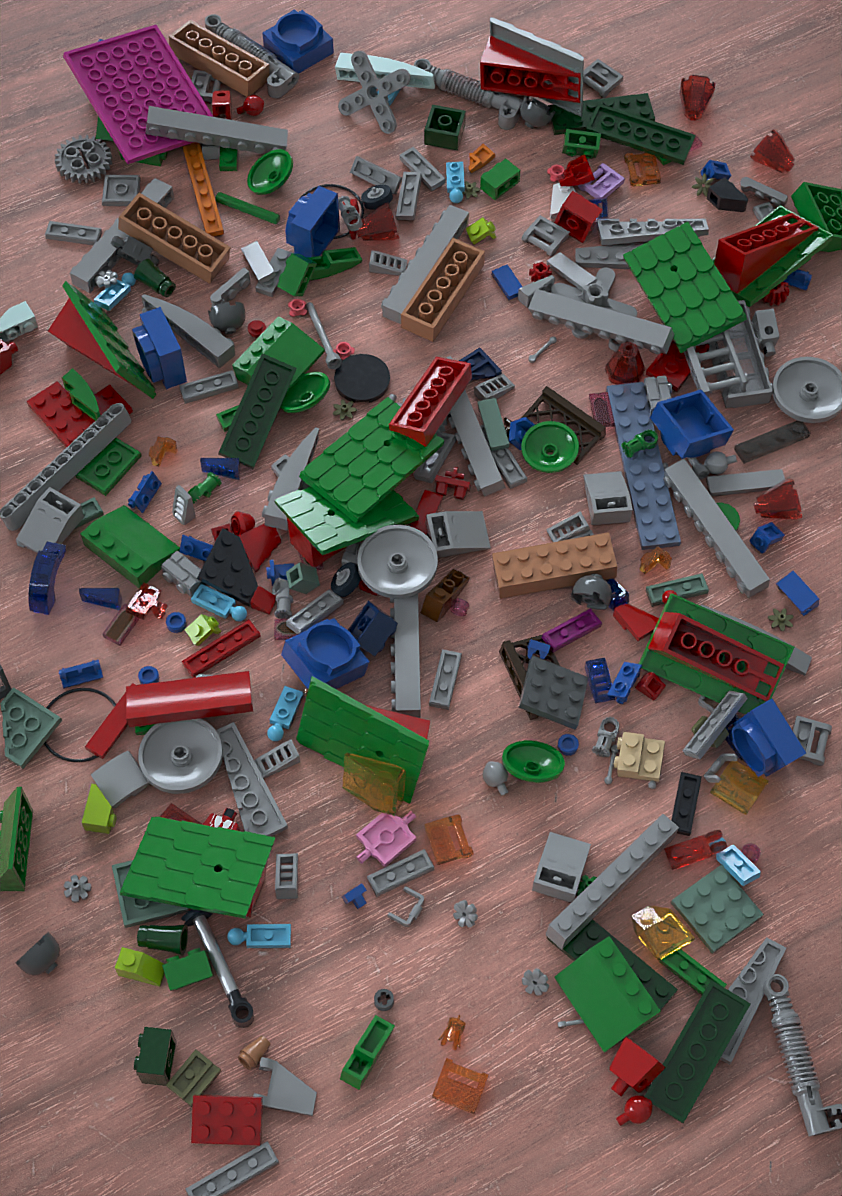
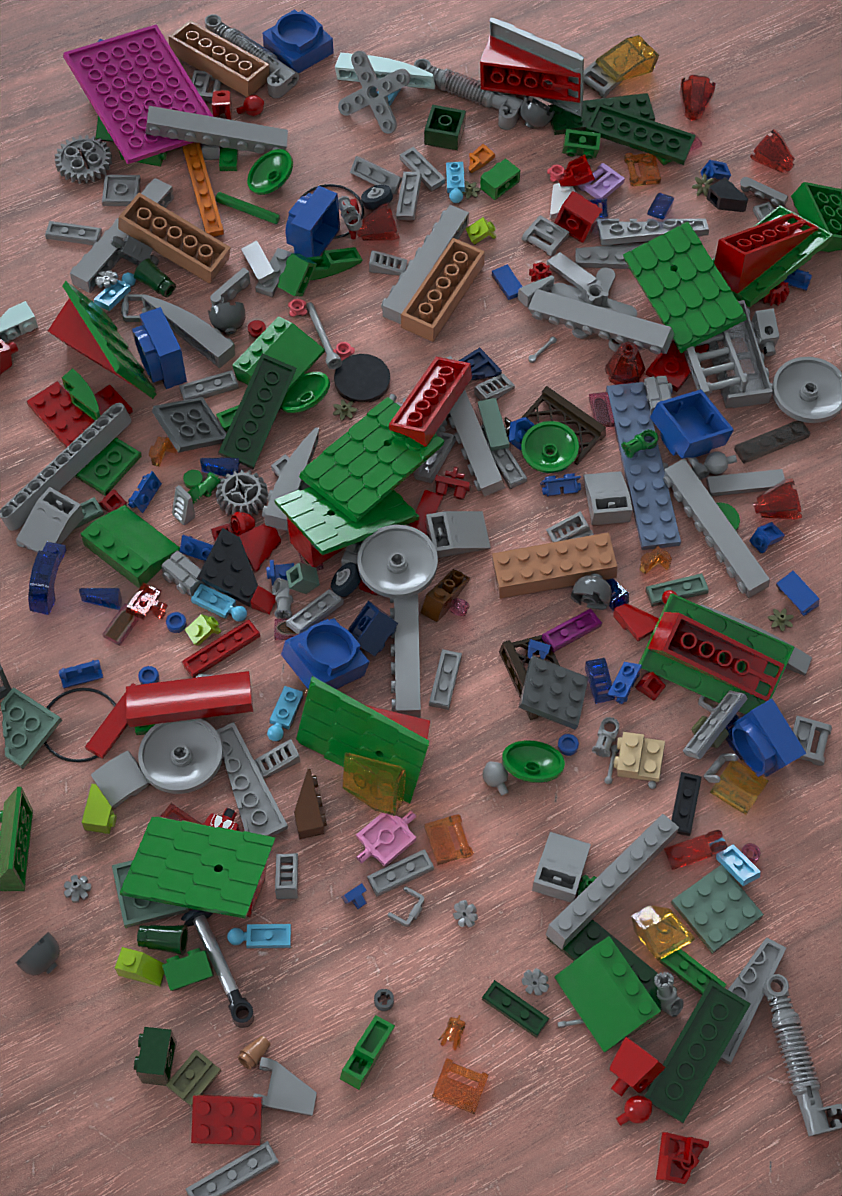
(112, 501): none -> red slope
(125, 307): none -> light grey piece
(189, 424): none -> dark grey plate
(192, 478): none -> green tile
(251, 487): none -> light grey gear
(307, 812): none -> reddish brown slope
(515, 1009): none -> dark green tile
(553, 485): none -> blue hinge
(628, 59): none -> clear yellow slope
(661, 206): none -> clear blue slope
(667, 994): none -> light grey connector
(678, 1157): none -> red slope

